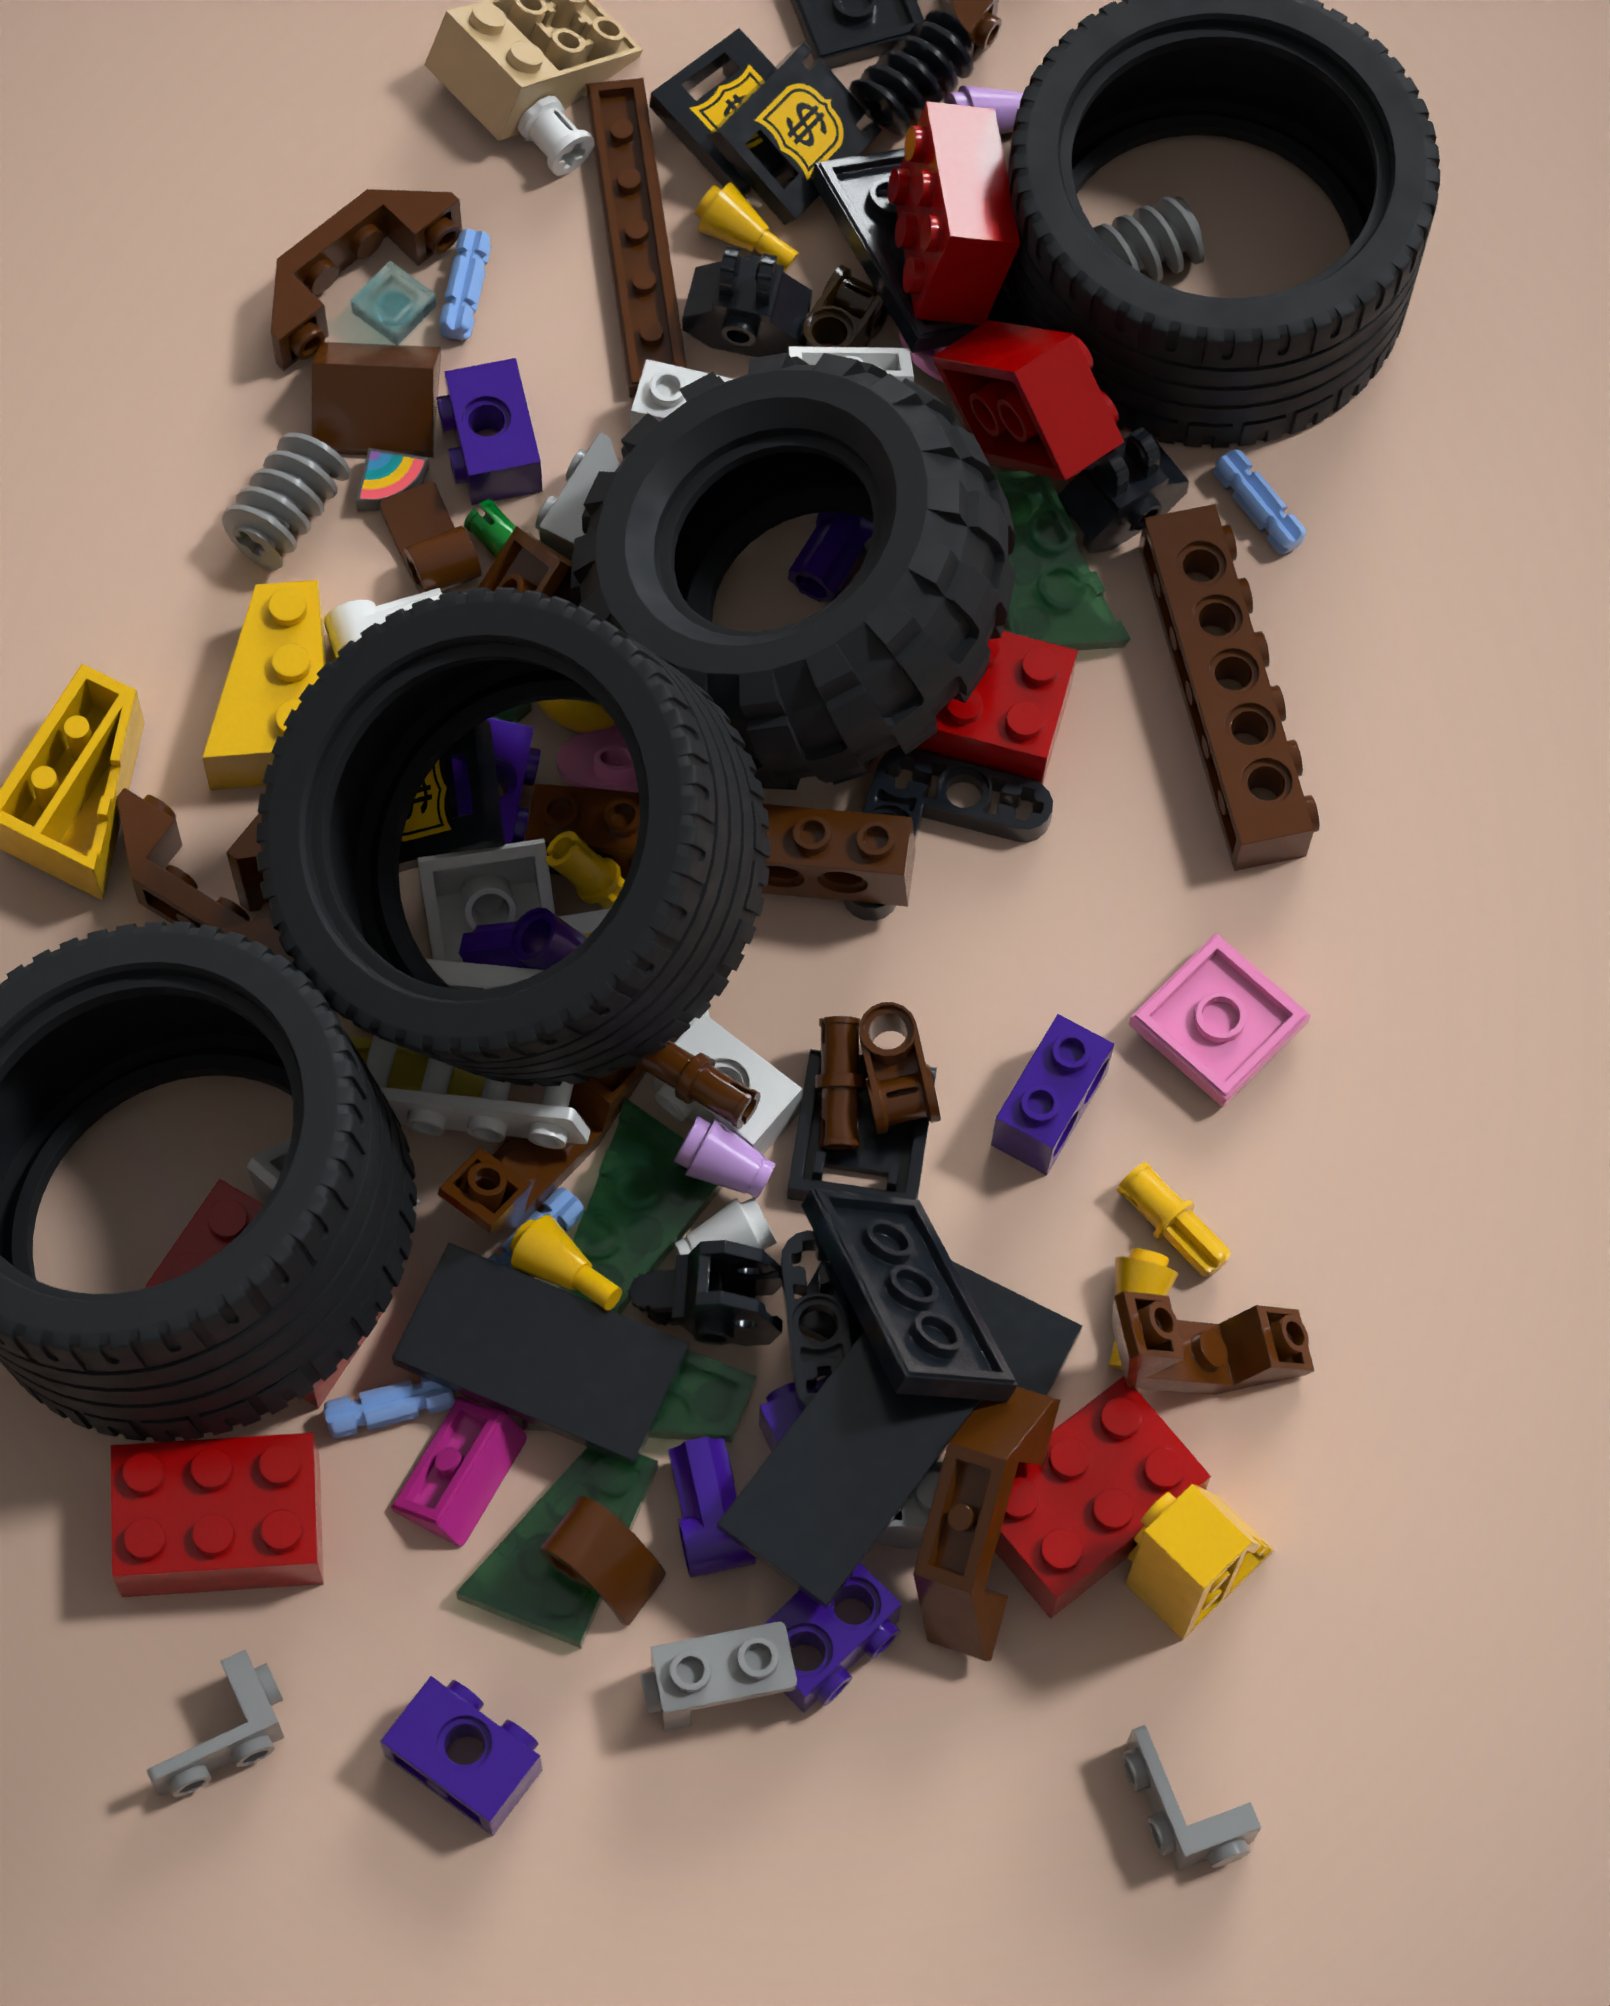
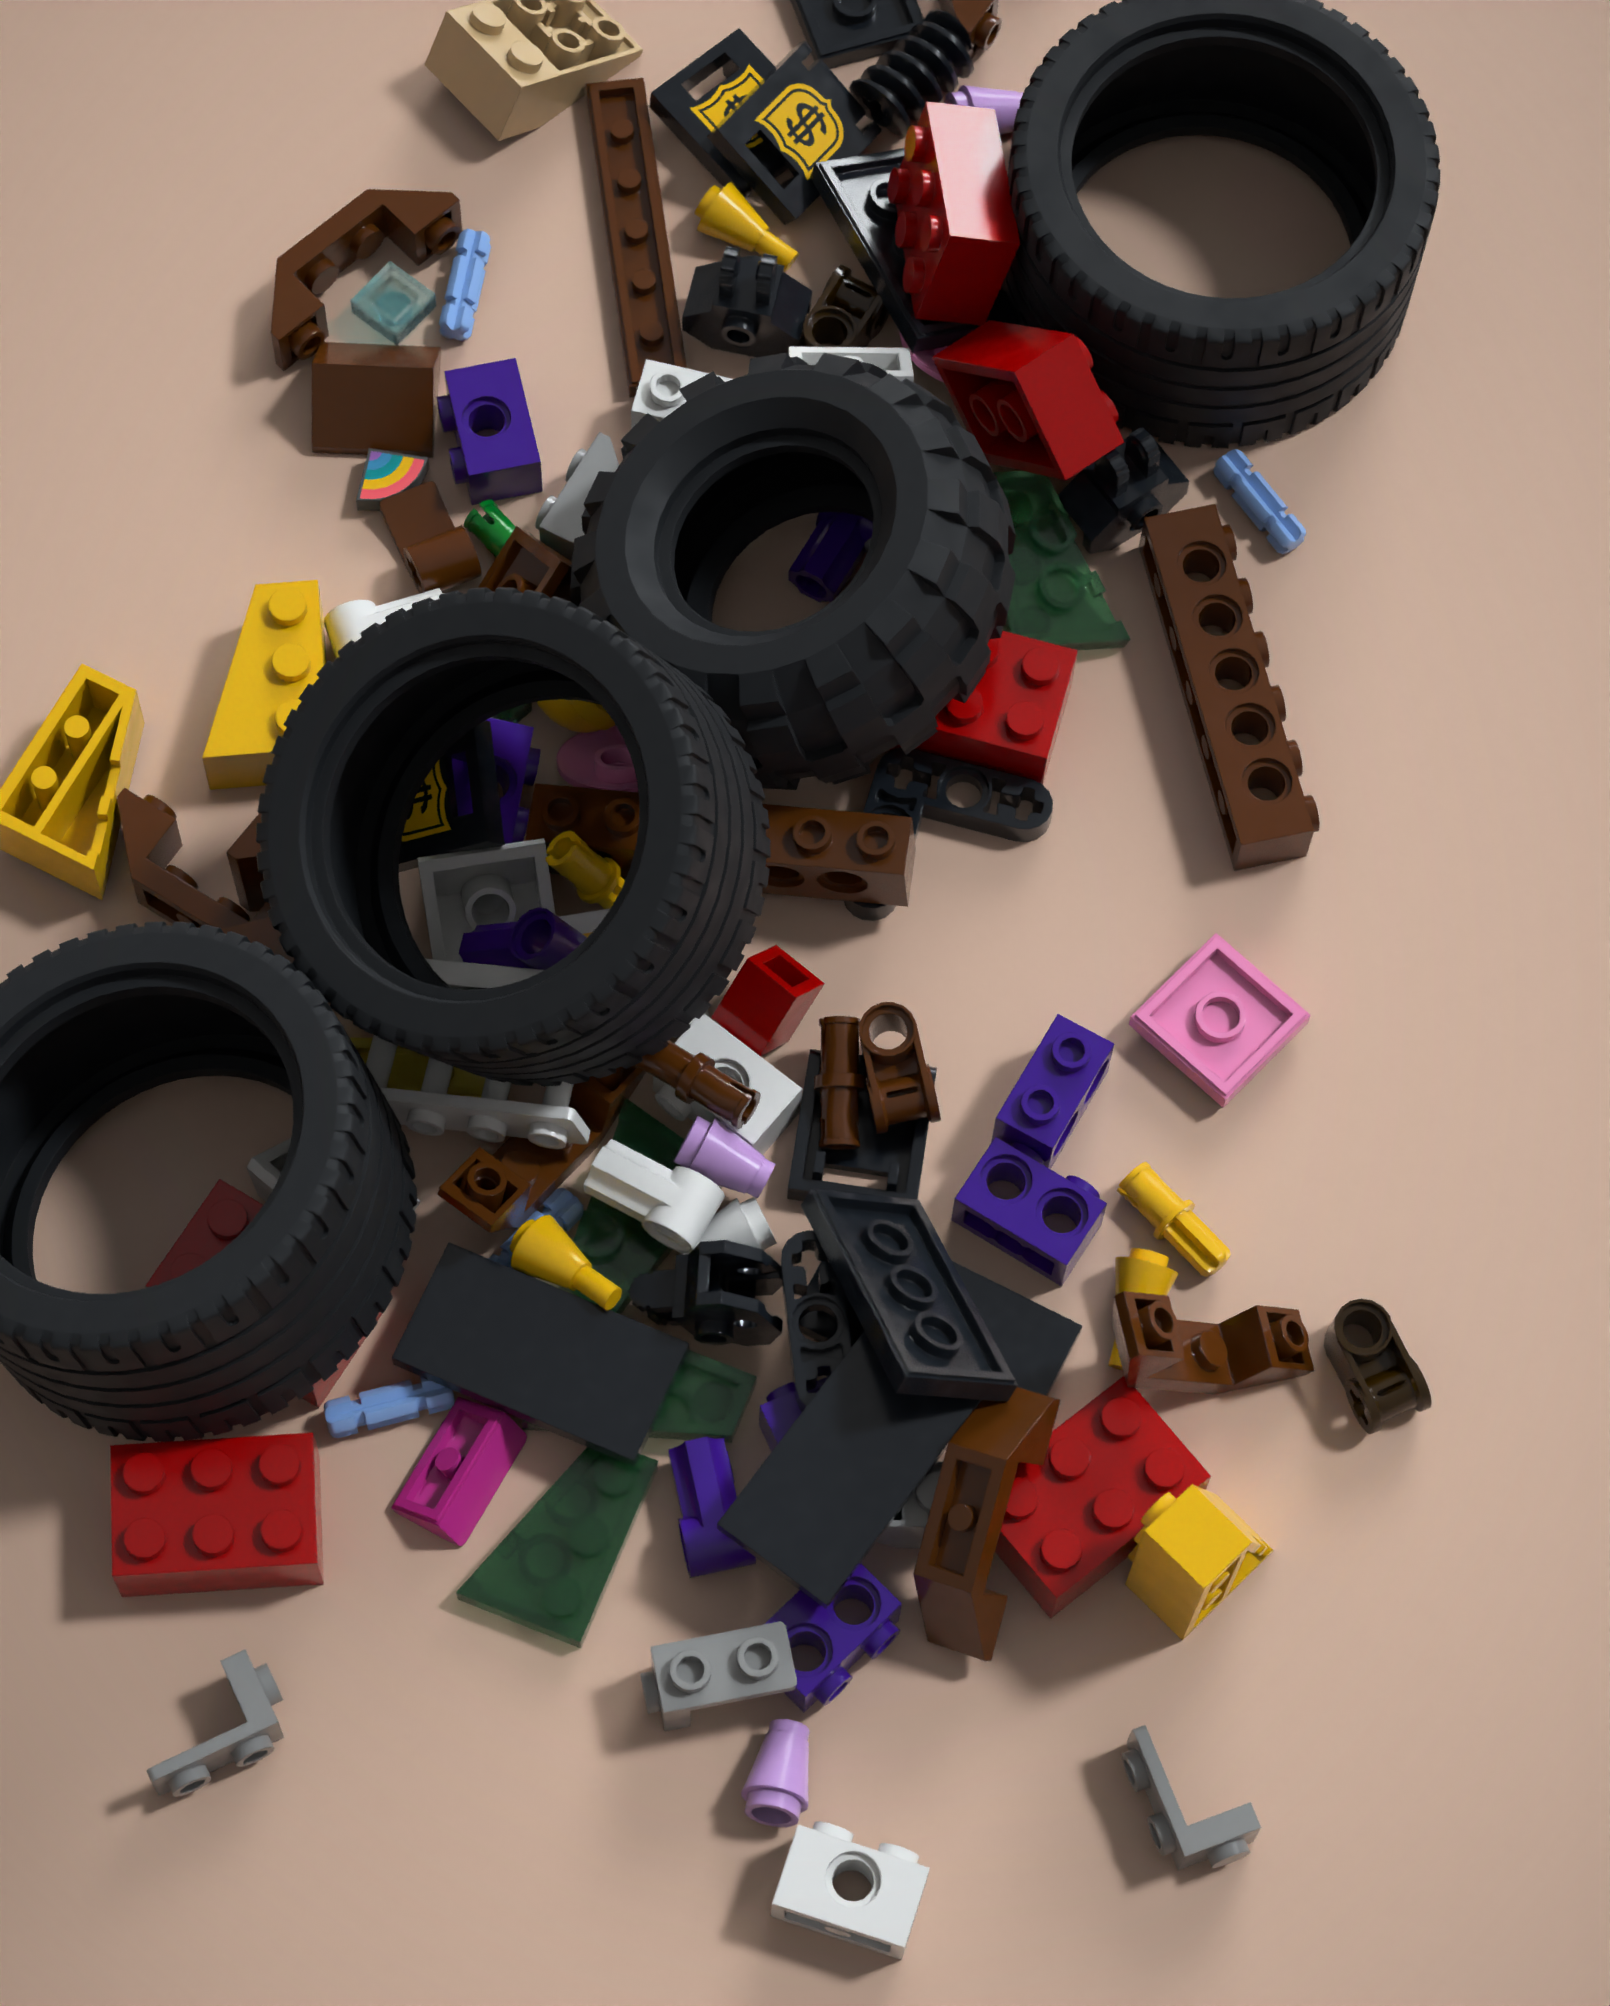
(280, 494): light grey piece -> none
(480, 1790): dark purple brick -> none
(555, 135): white bush -> none
(605, 1556): reddish brown panel -> none
(668, 1202): none -> white piece
(767, 1000): none -> red brick
(779, 1777): none -> lavender cone
(876, 1922): none -> white brick
(1018, 1223): none -> dark purple brick
(1155, 237): light grey piece -> none
(1378, 1378): none -> dark brown piece

